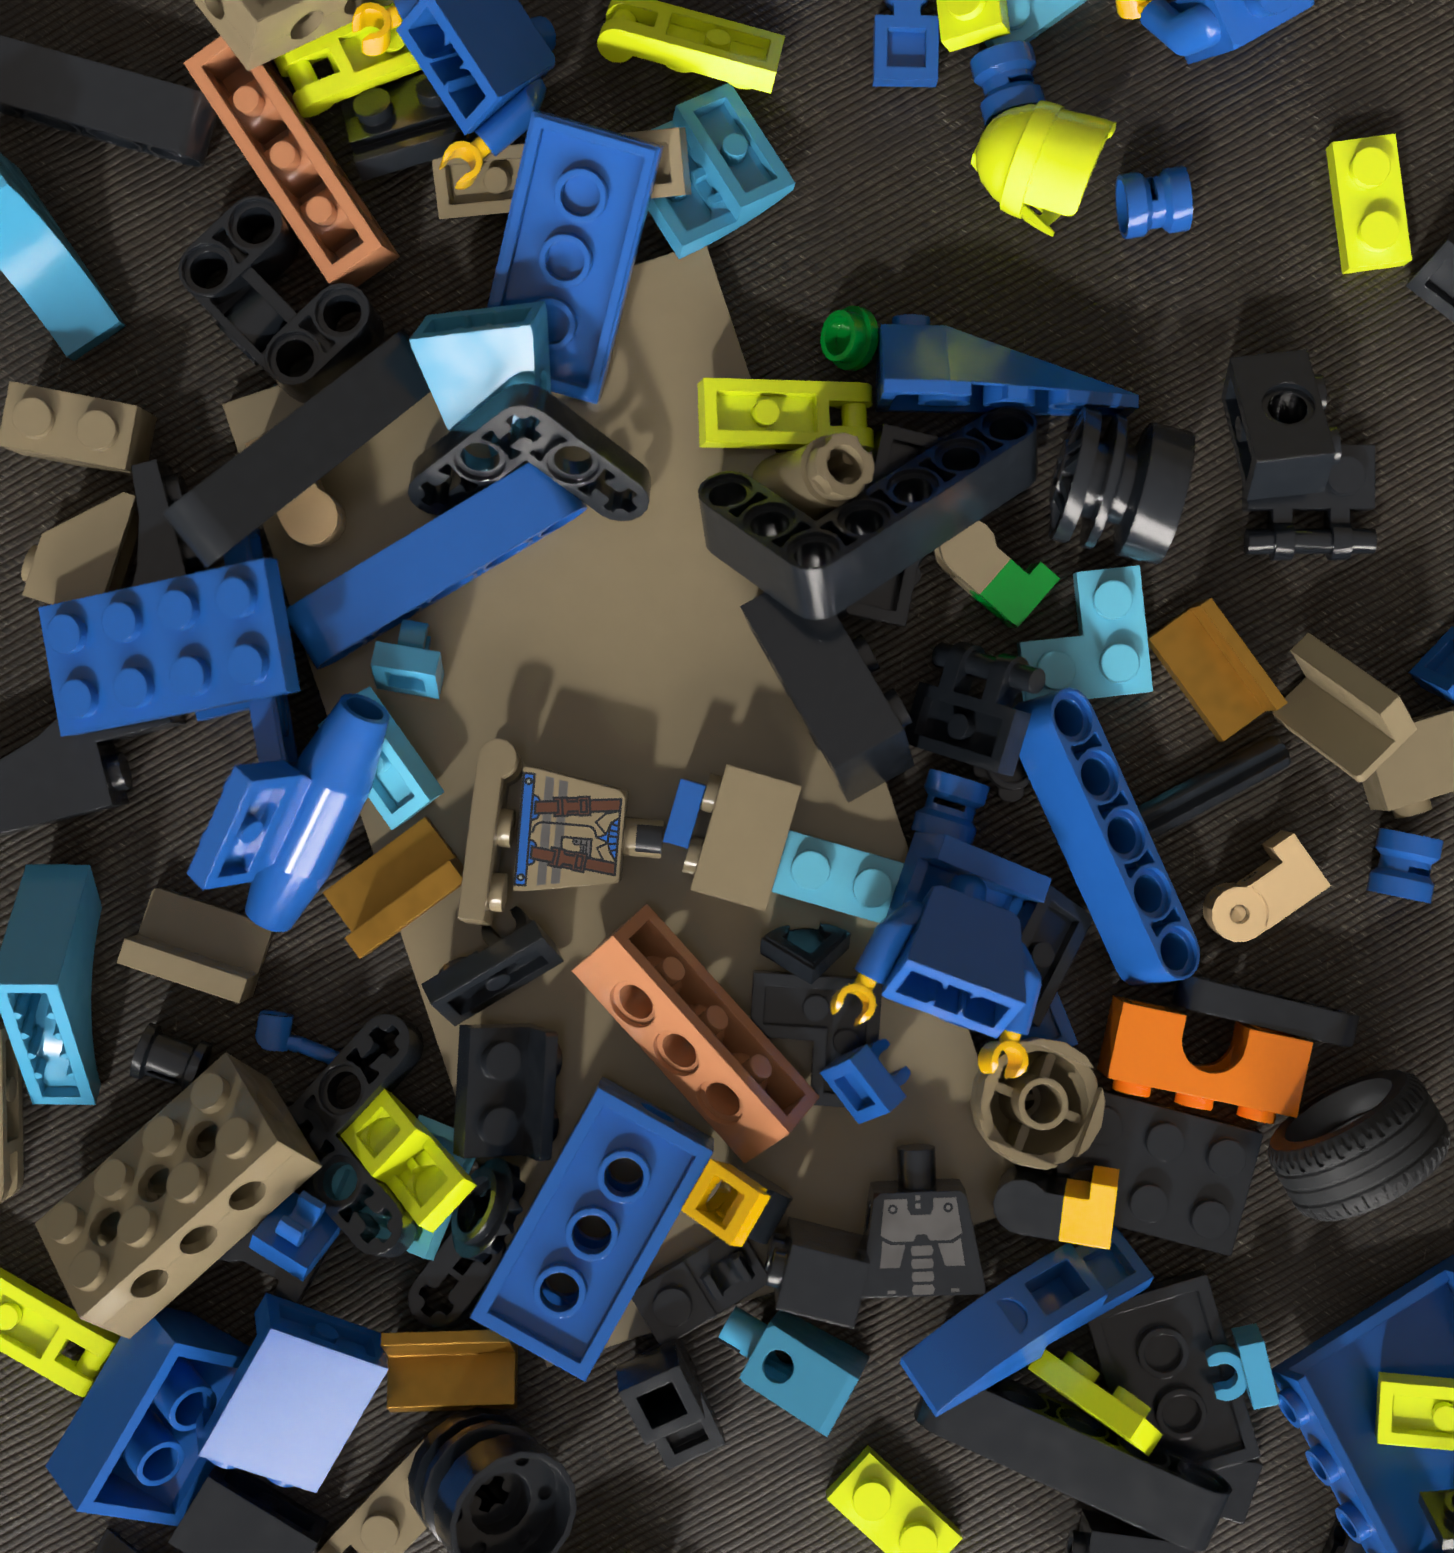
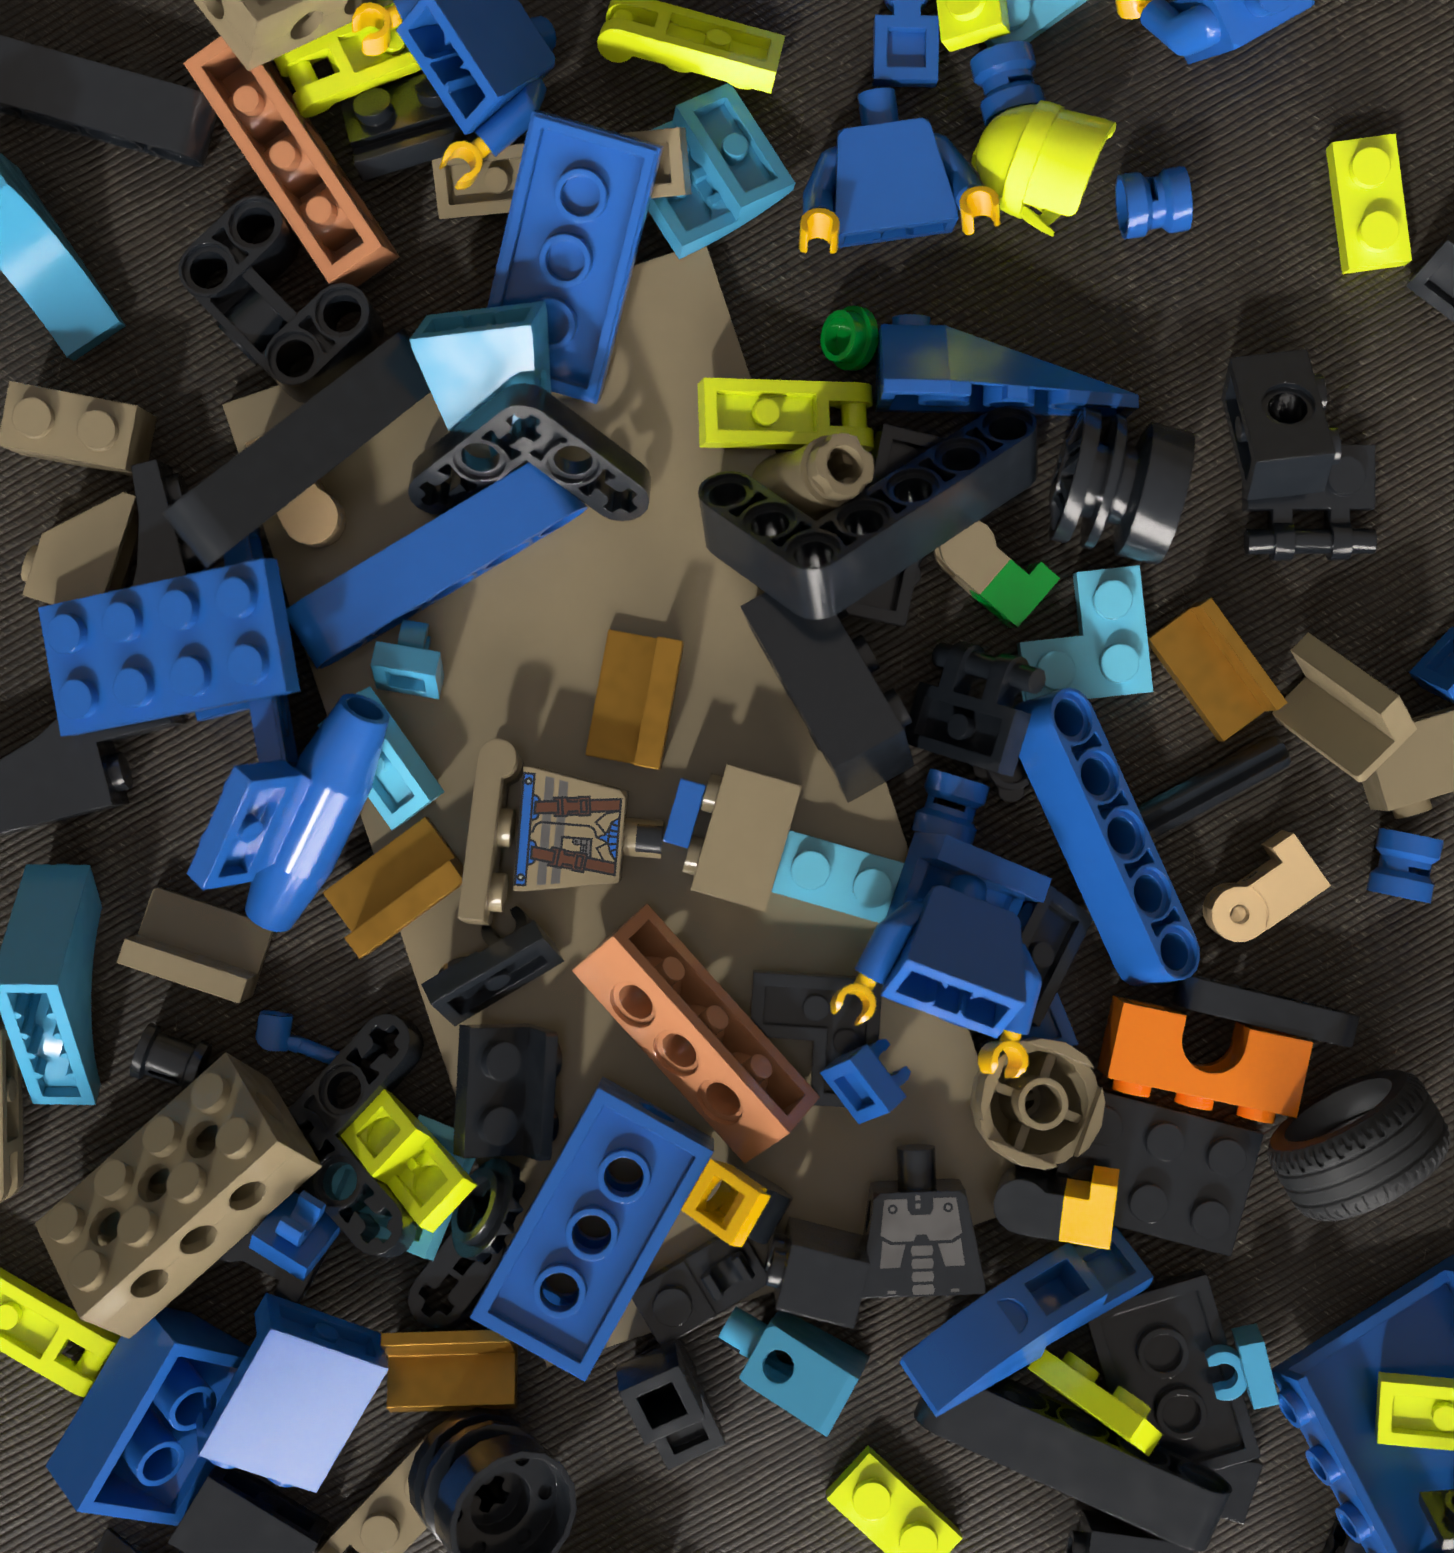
(634, 699): none -> pearl gold panel
(805, 950): black tile -> none
(890, 182): none -> blue torso

